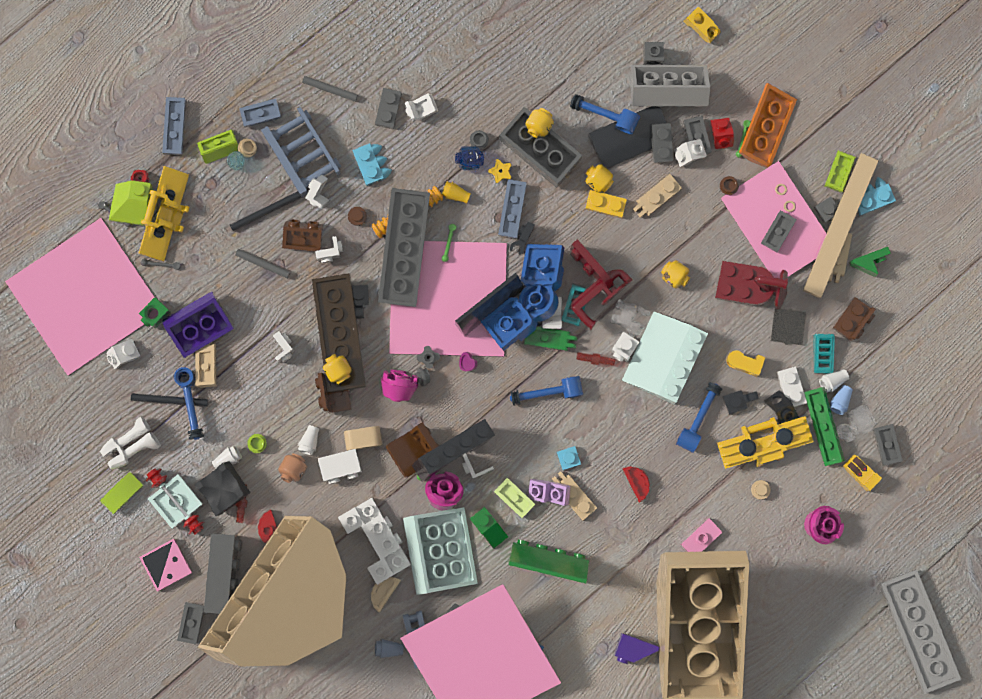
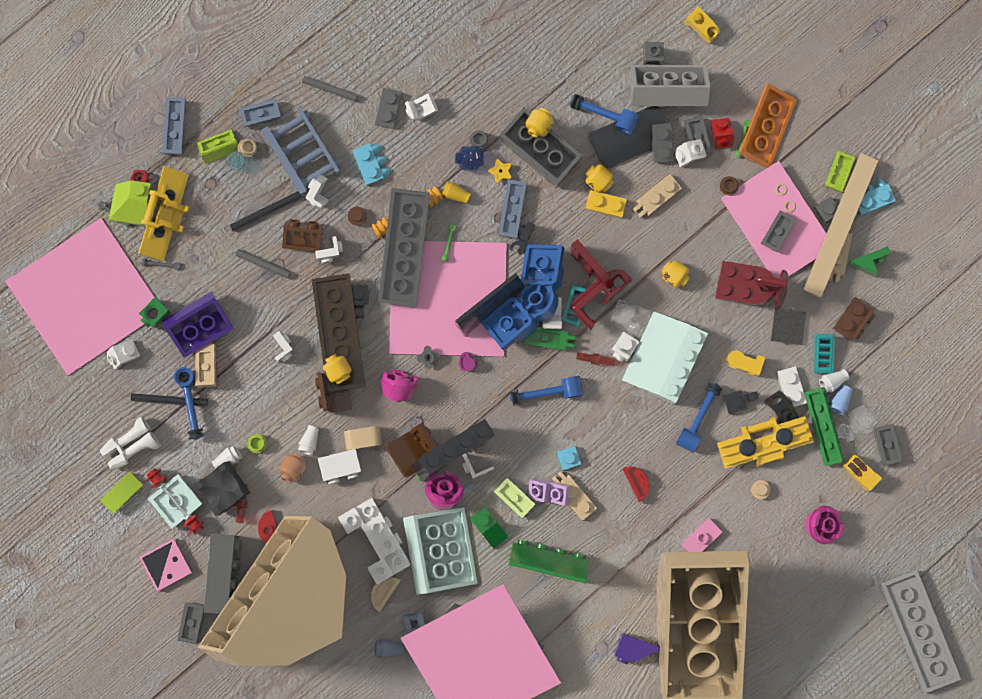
(423, 376): dark grey plate -> none

